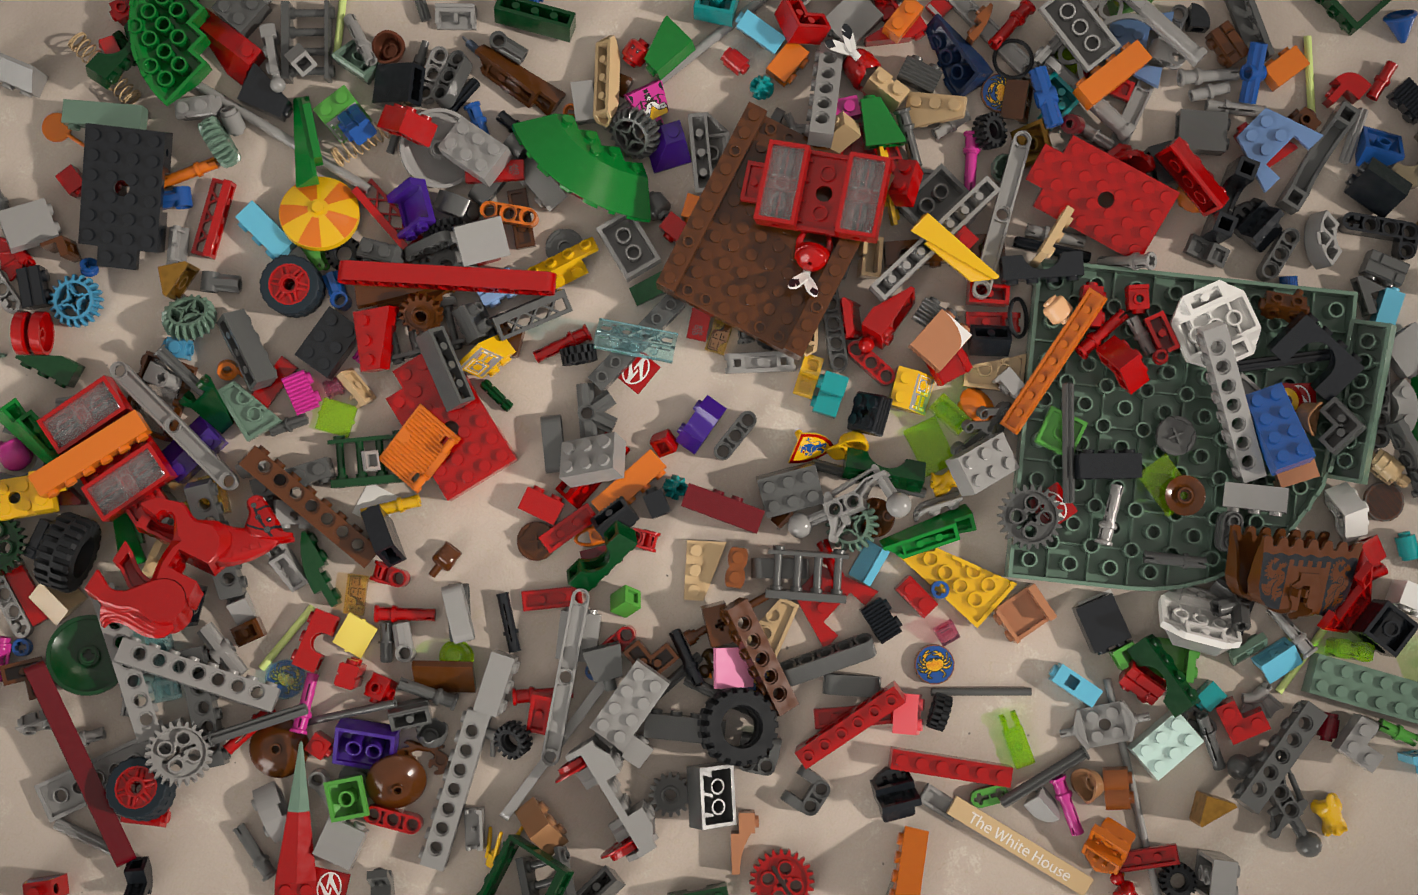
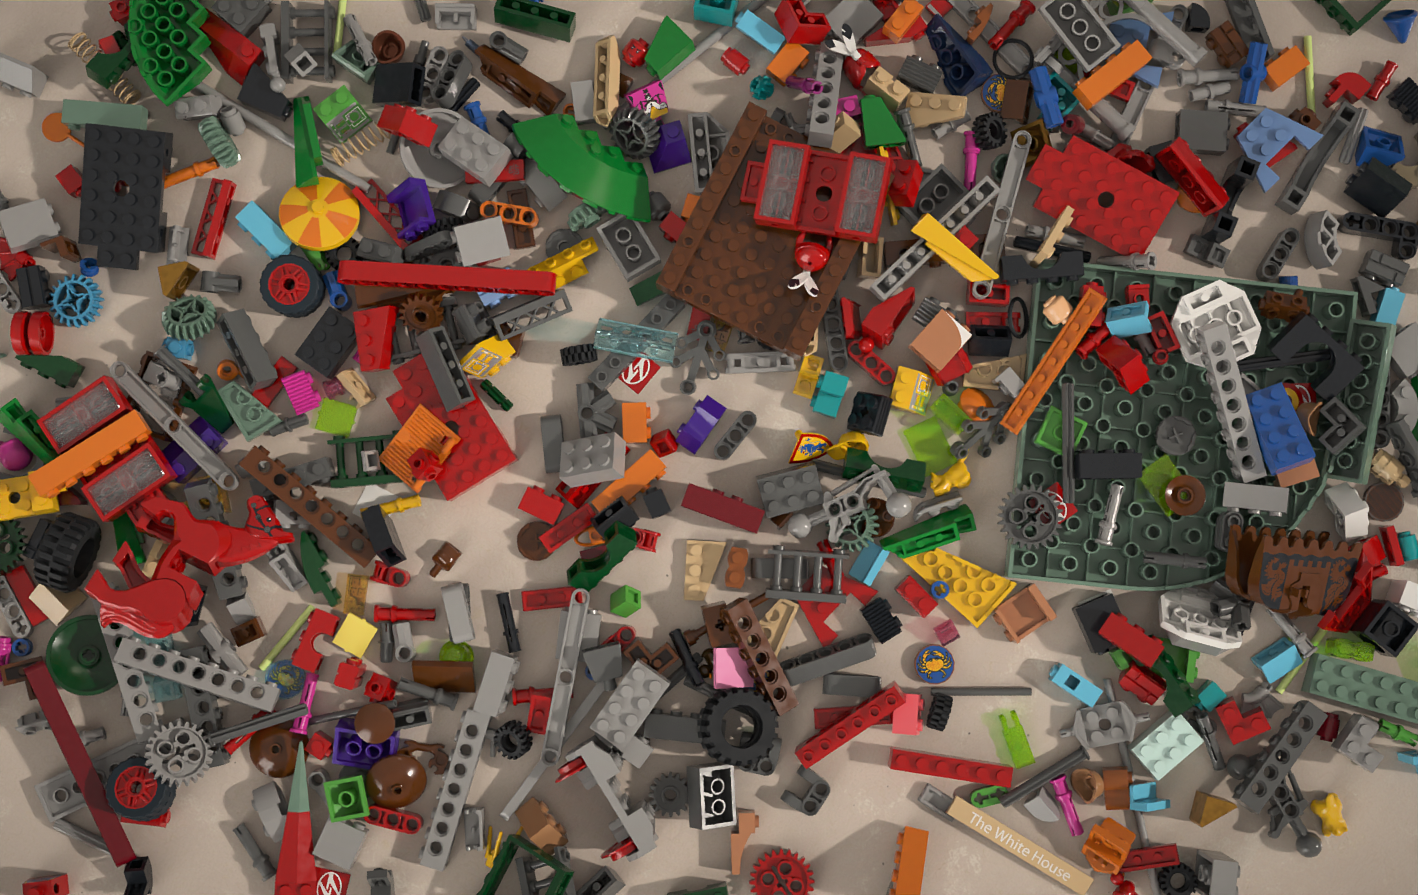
(178, 198): blue piece -> none
(356, 125): blue brick -> none
(374, 723): none -> reddish brown dish
(425, 464): none -> red brick
(432, 734): dark grey hair -> none
(571, 339): red pin -> none
(584, 216): none -> sand green gear
(635, 422): none -> orange brick
(675, 487): teal gear -> none
(699, 353): none -> dark grey plant
(806, 85): none -> magenta pin
(895, 794): black piece -> none
(947, 391): none -> dark grey pin
(982, 464): light grey brick -> none
(1129, 319): none -> medium azure panel
(1131, 639): none -> red brick
(1144, 798): none -> medium azure panel
(1253, 645): sand green plate -> none
(1257, 223): black piece -> none
(1391, 545): none -> red tile

